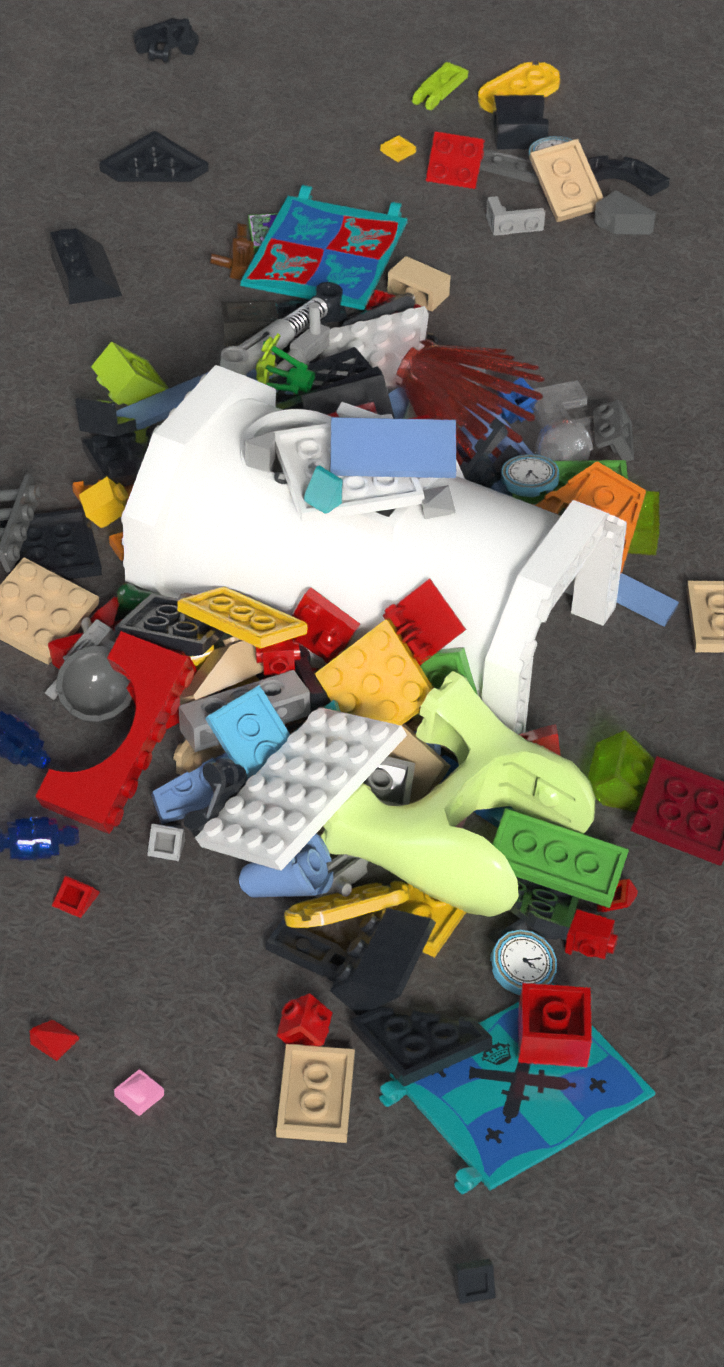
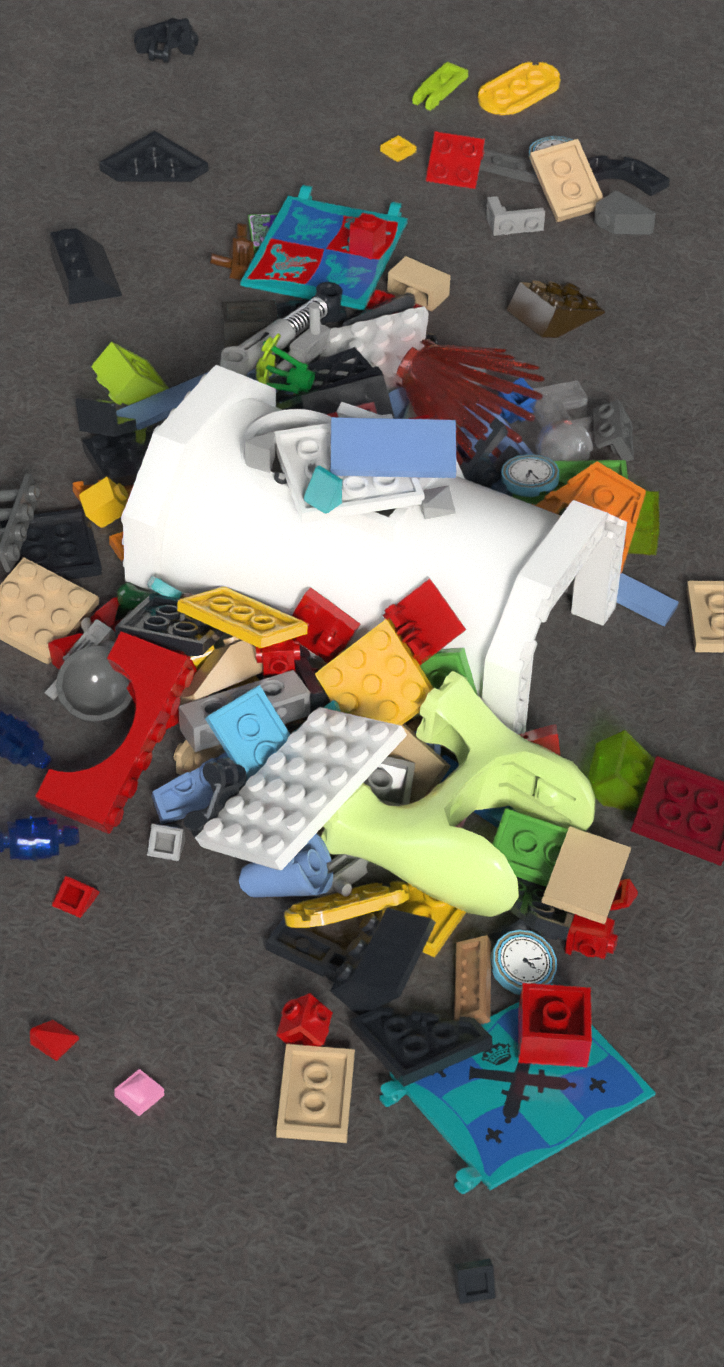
(163, 588): none -> tile
(367, 236): none -> red brick
(473, 979): none -> medium nougat plate
(518, 120): black piece -> none
(552, 307): none -> dark brown slope
(586, 875): none -> tan tile

